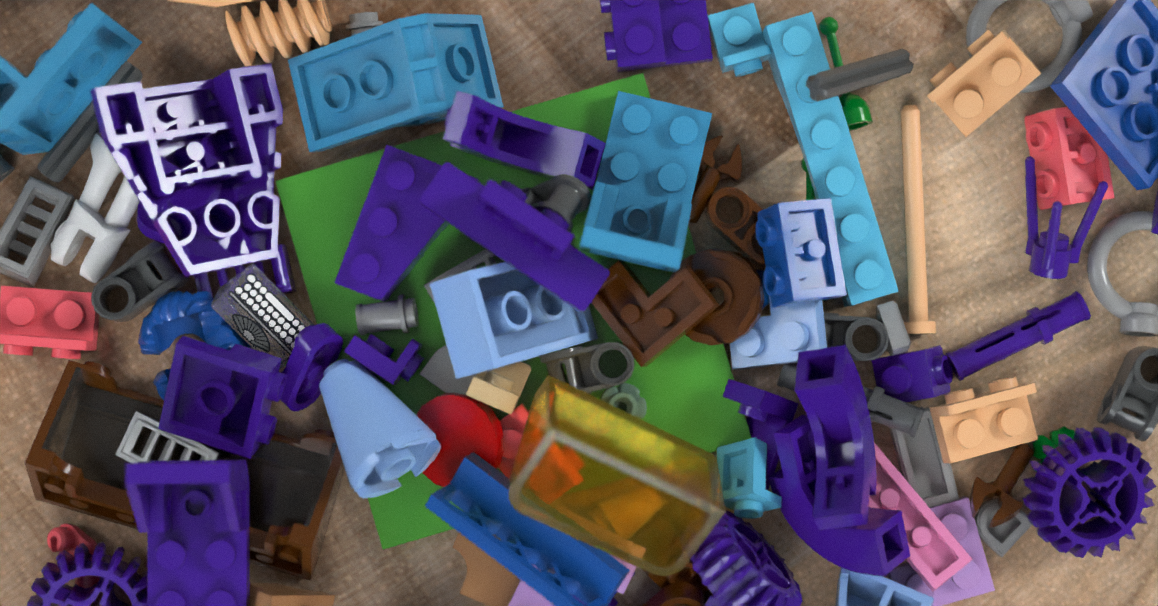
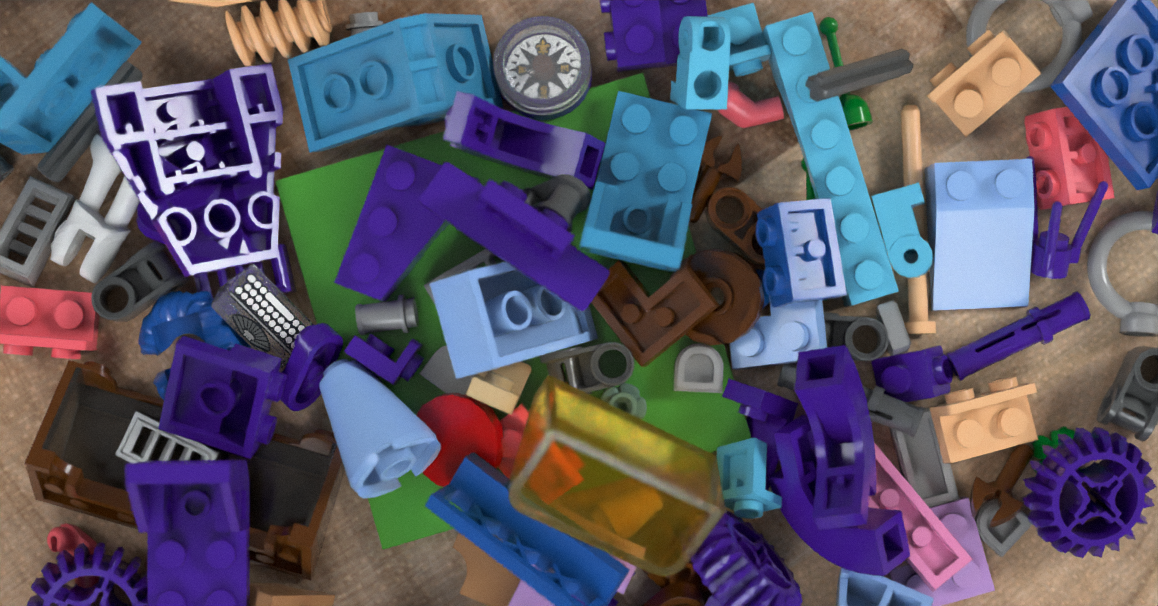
(543, 67): none -> clear piece
(698, 370): none -> light grey tile
(702, 63): none -> medium azure leg
(746, 112): none -> coral arm
(905, 247): none -> medium azure leg
(980, 233): none -> light blue slope

